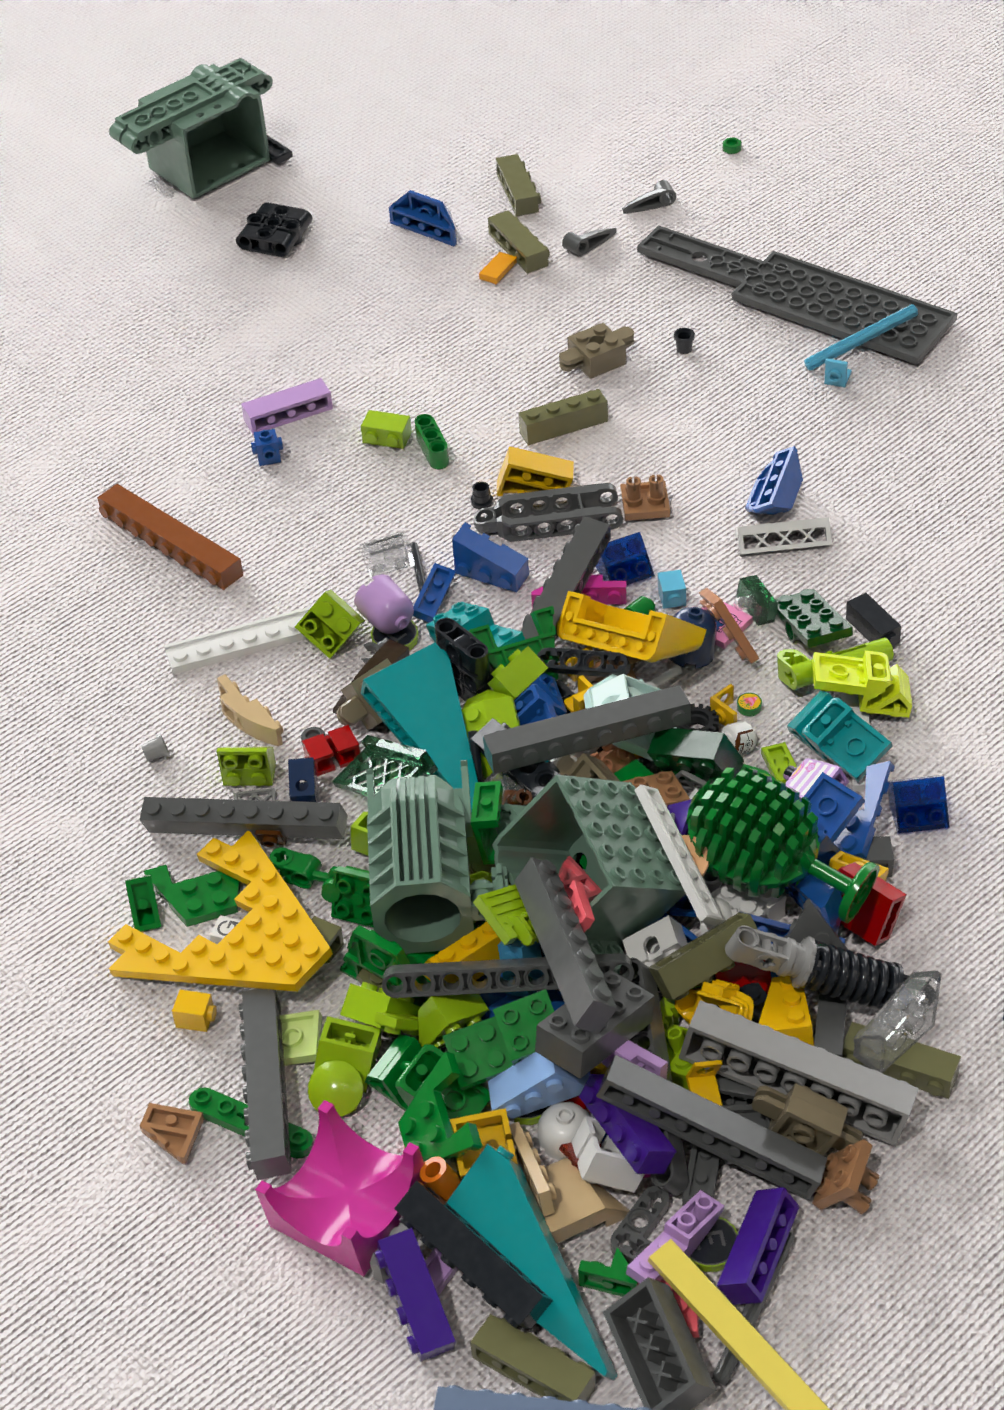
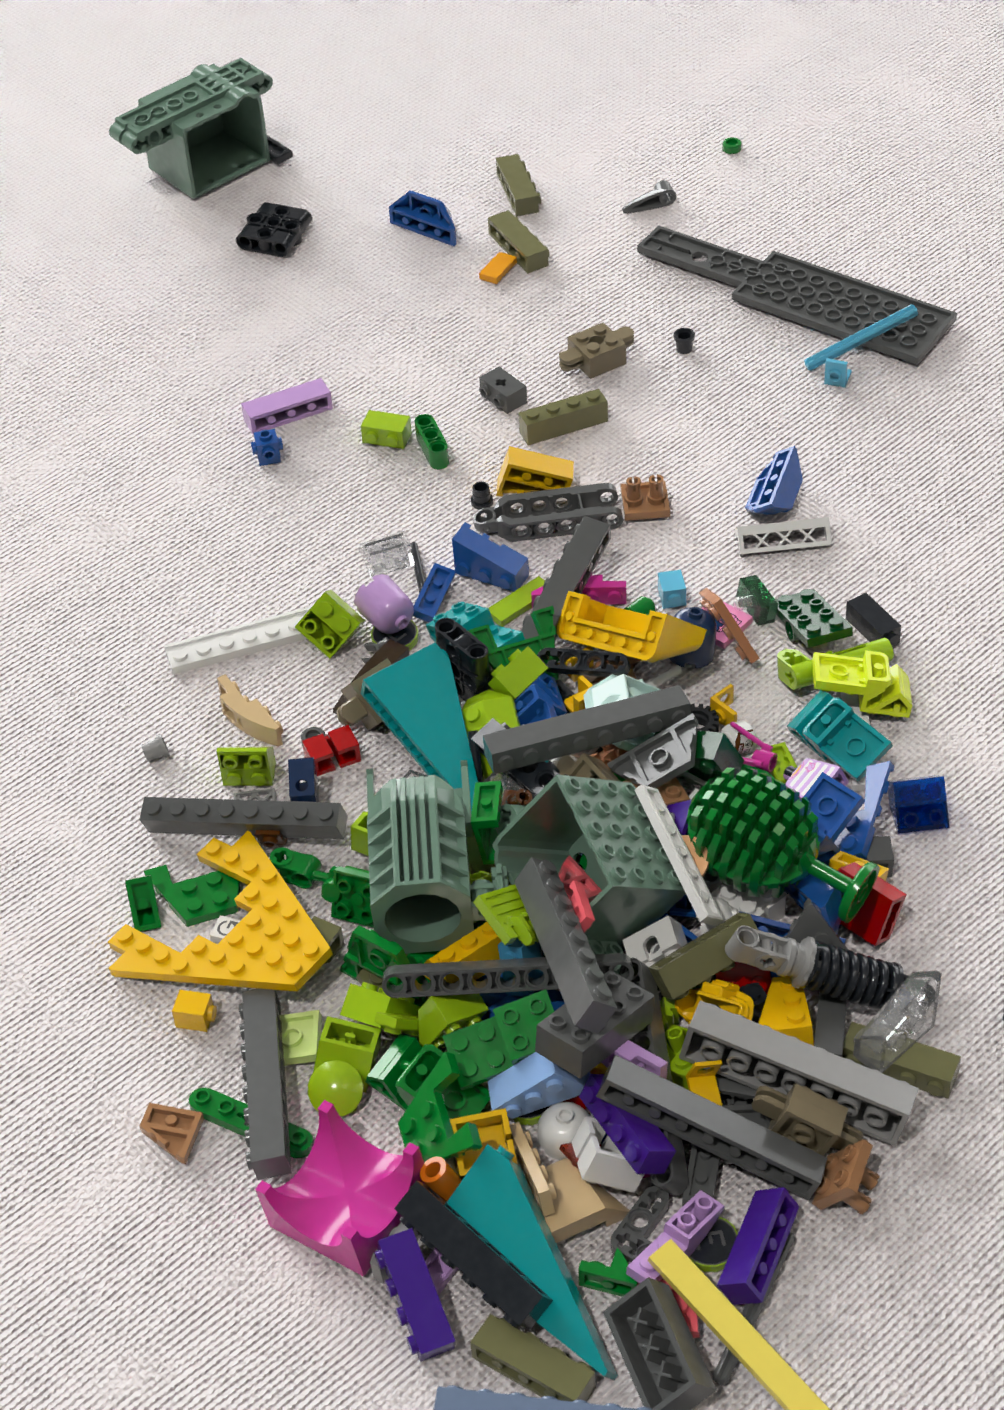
(170, 536): dark orange brick -> none
(392, 756): clear green fence -> none
(503, 390): none -> dark grey brick
(515, 603): none -> lime tile
(587, 241): dark grey piece -> none
(625, 560): clear blue slope -> none
(660, 756): none -> dark grey wing
(749, 704): tile -> none
(761, 759): none -> dark pink plant

